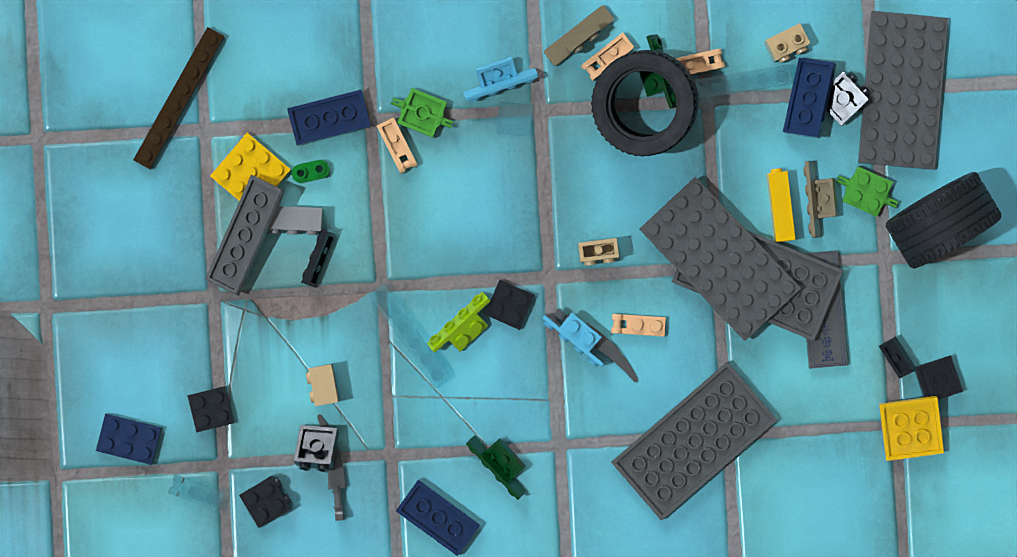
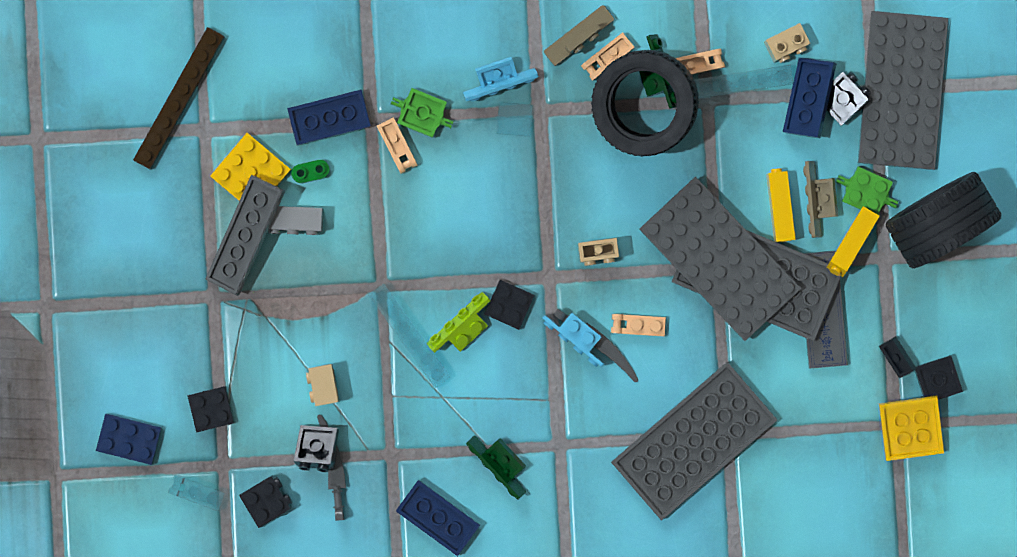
(318, 258): black plate -> none
(852, 242): none -> yellow brick

